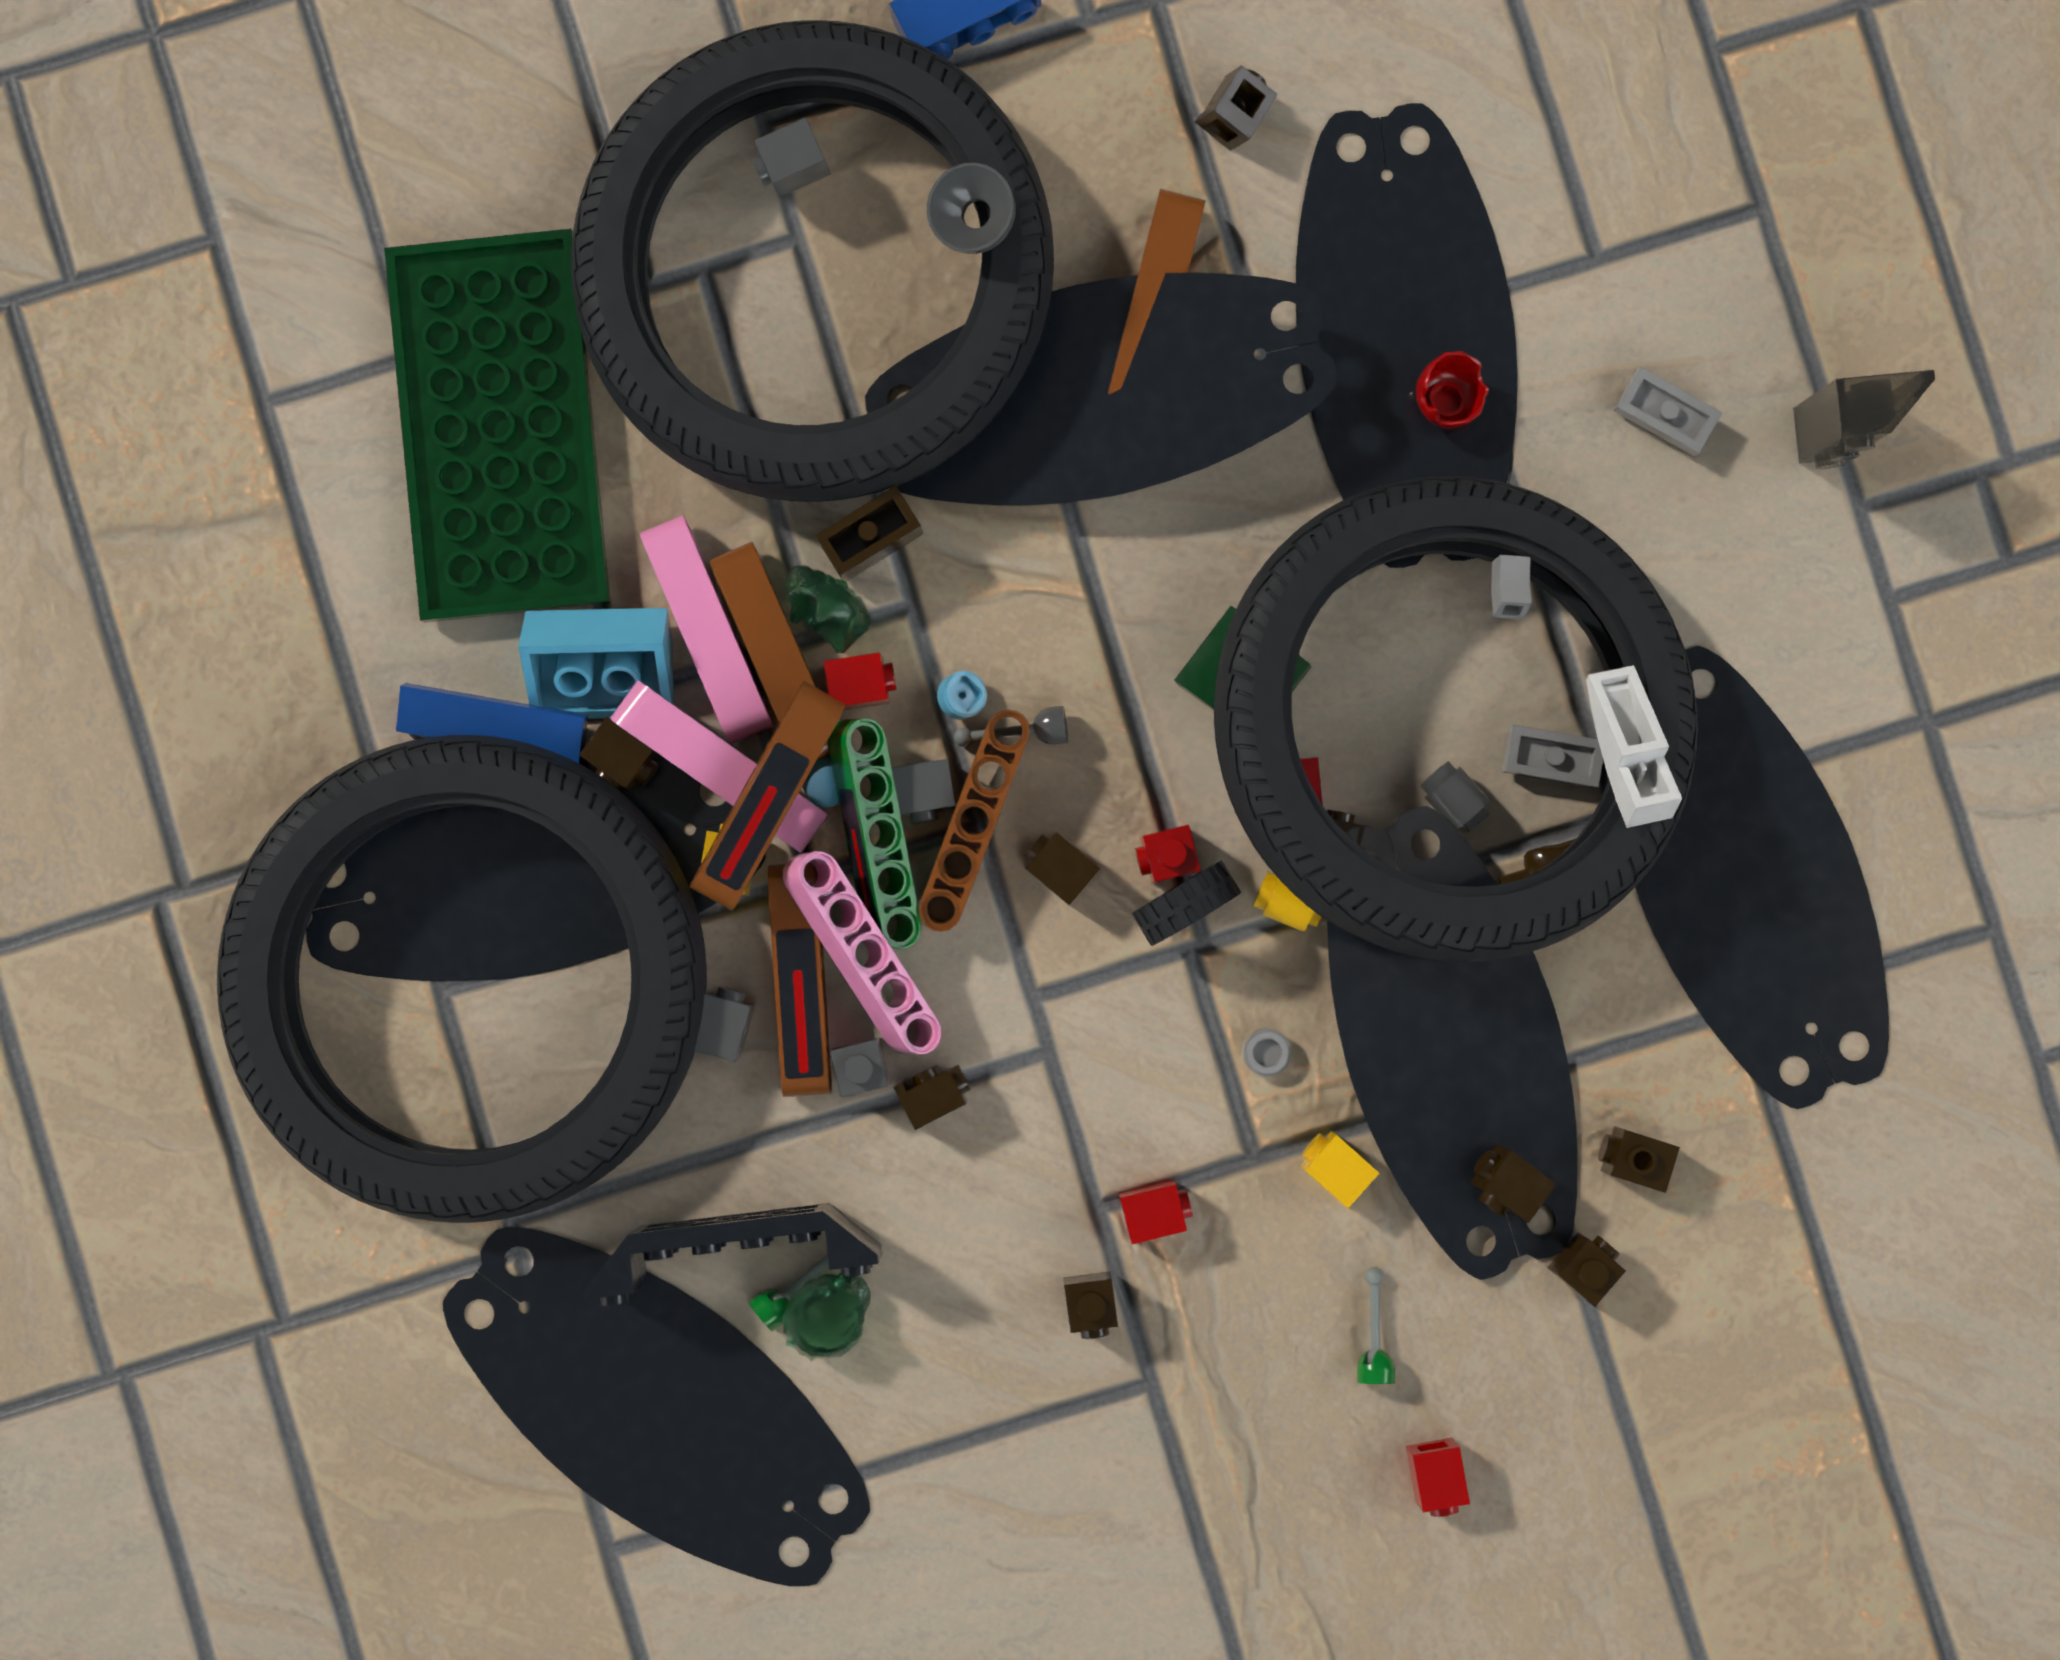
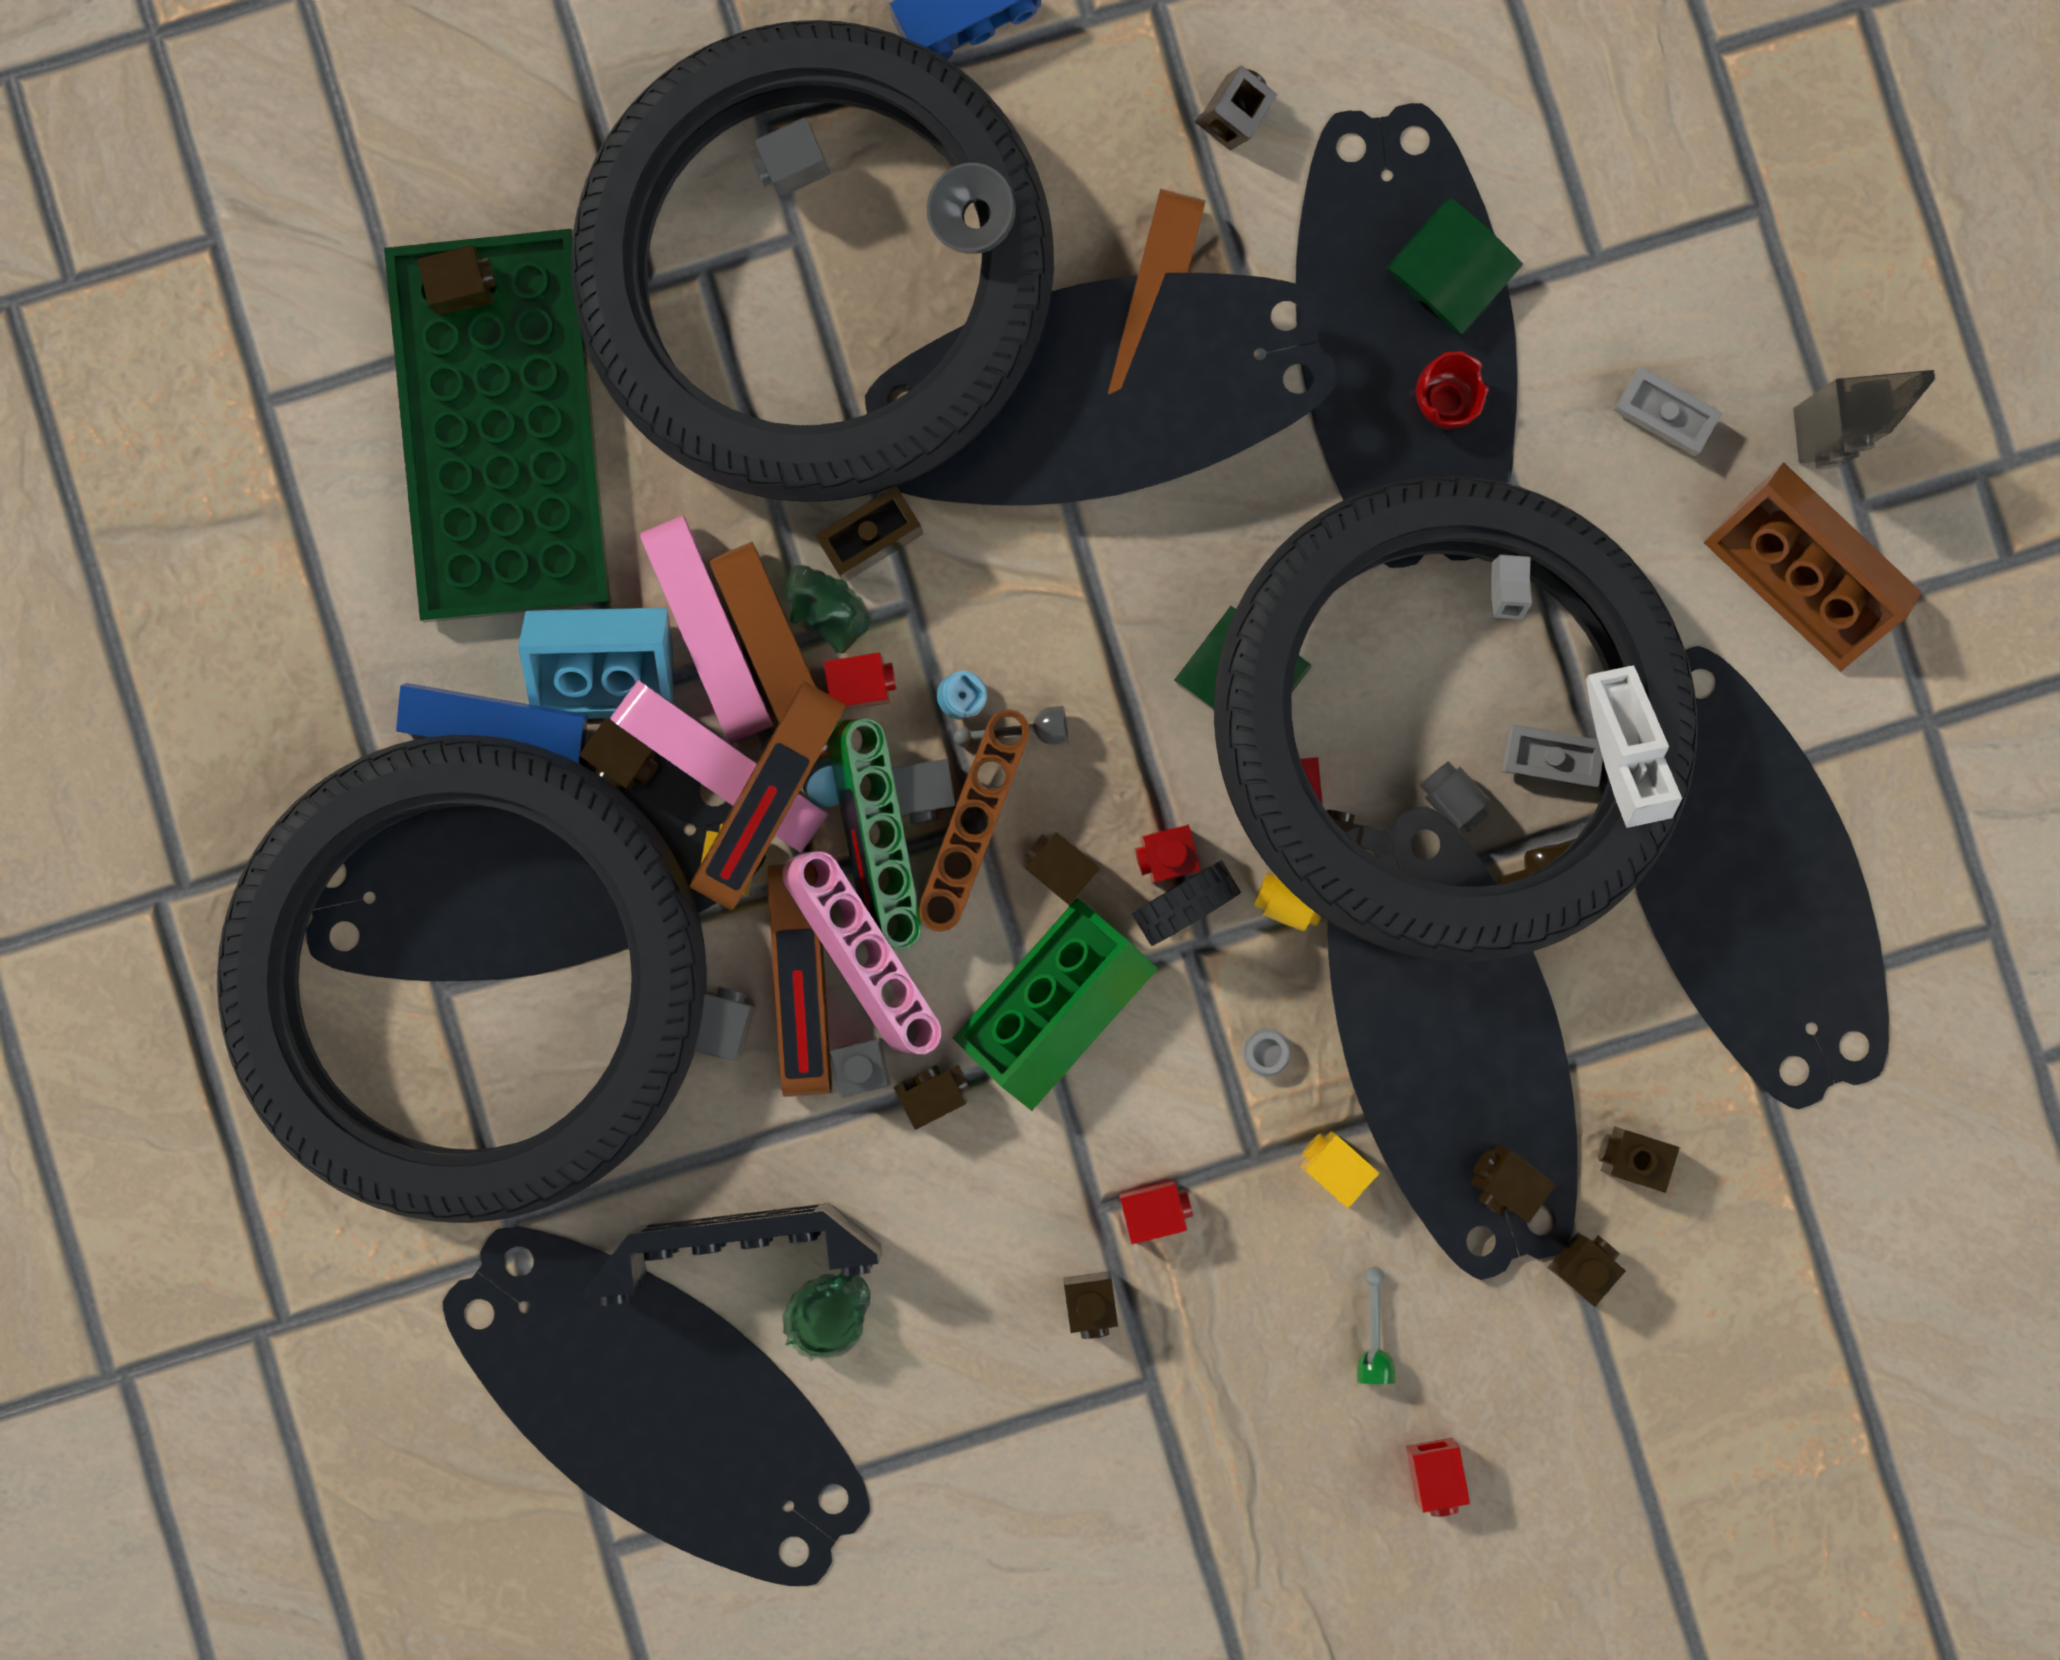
(457, 280): none -> dark brown brick
(772, 1303): green hinge -> none
(1054, 1004): none -> green slope
(1454, 266): none -> dark green slope
(1813, 567): none -> dark orange slope

